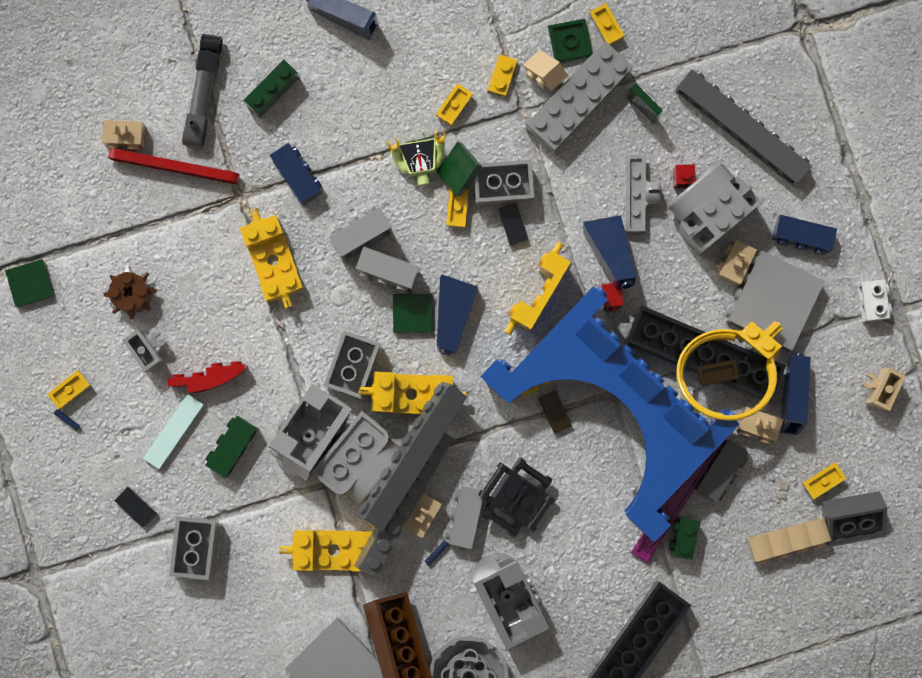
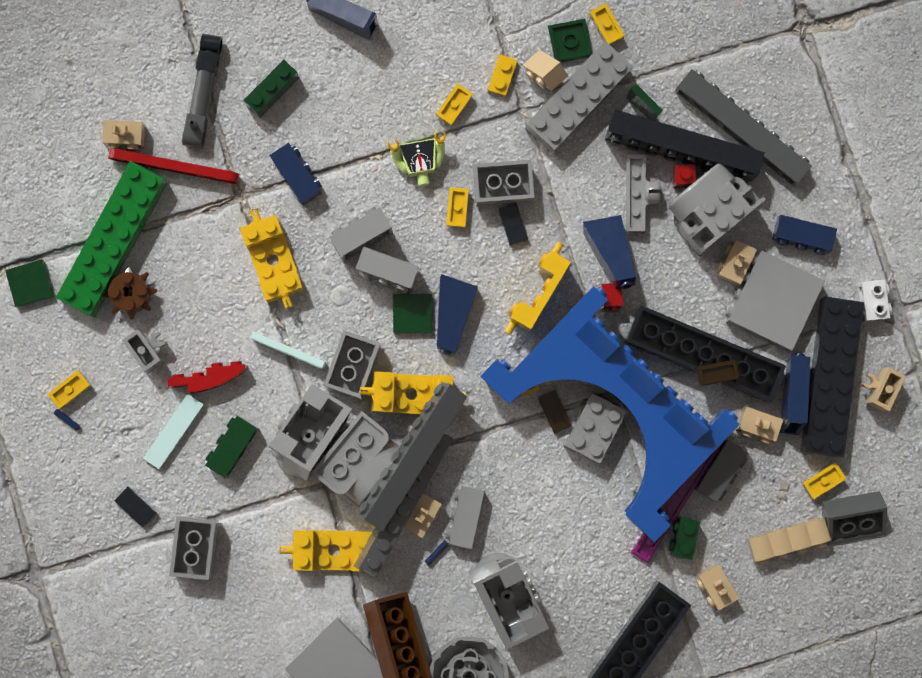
(112, 238): none -> green brick
(288, 350): none -> light aqua tile
(459, 168): dark green tile -> none
(516, 496): black brick -> none
(595, 428): none -> light grey brick
(682, 145): none -> black brick
(717, 587): none -> tan brick
(754, 336): yellow brick -> none
(832, 376): none -> black brick

